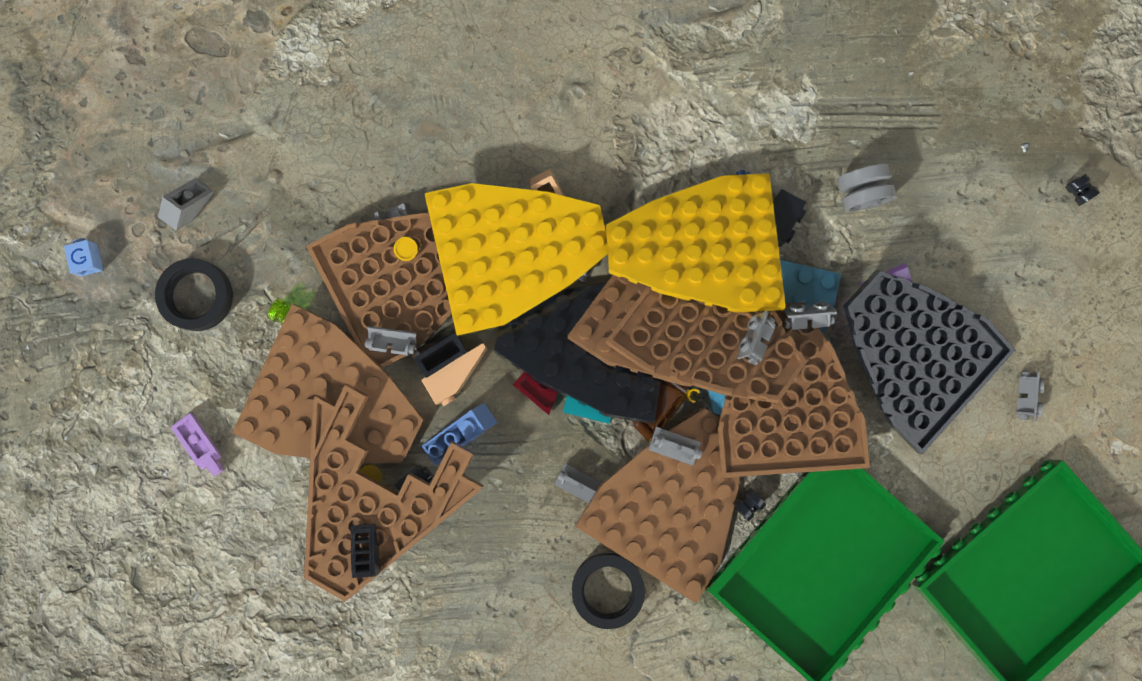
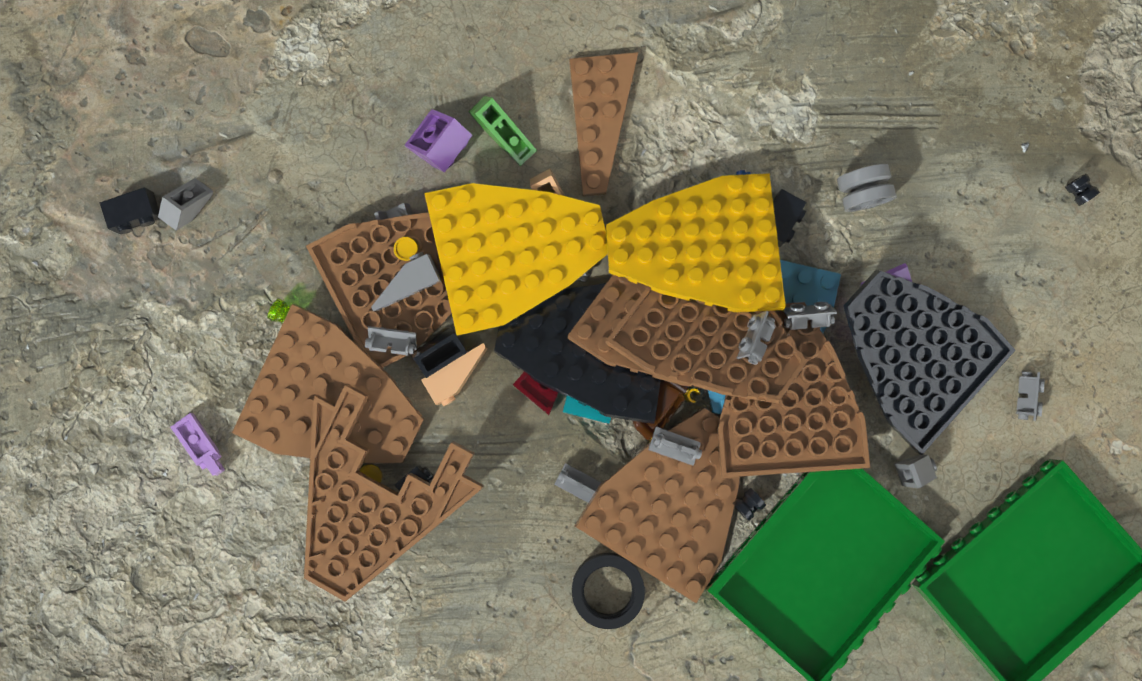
(83, 257): light blue brick -> none
(130, 211): none -> black brick
(165, 290): black tyre -> none
(356, 551): black slope -> none
(411, 279): none -> light grey slope
(438, 140): none -> medium lavender slope
(461, 431): medium blue slope -> none
(502, 130): none -> bright green slope
(600, 102): none -> medium nougat wing
(916, 471): none -> light grey slope

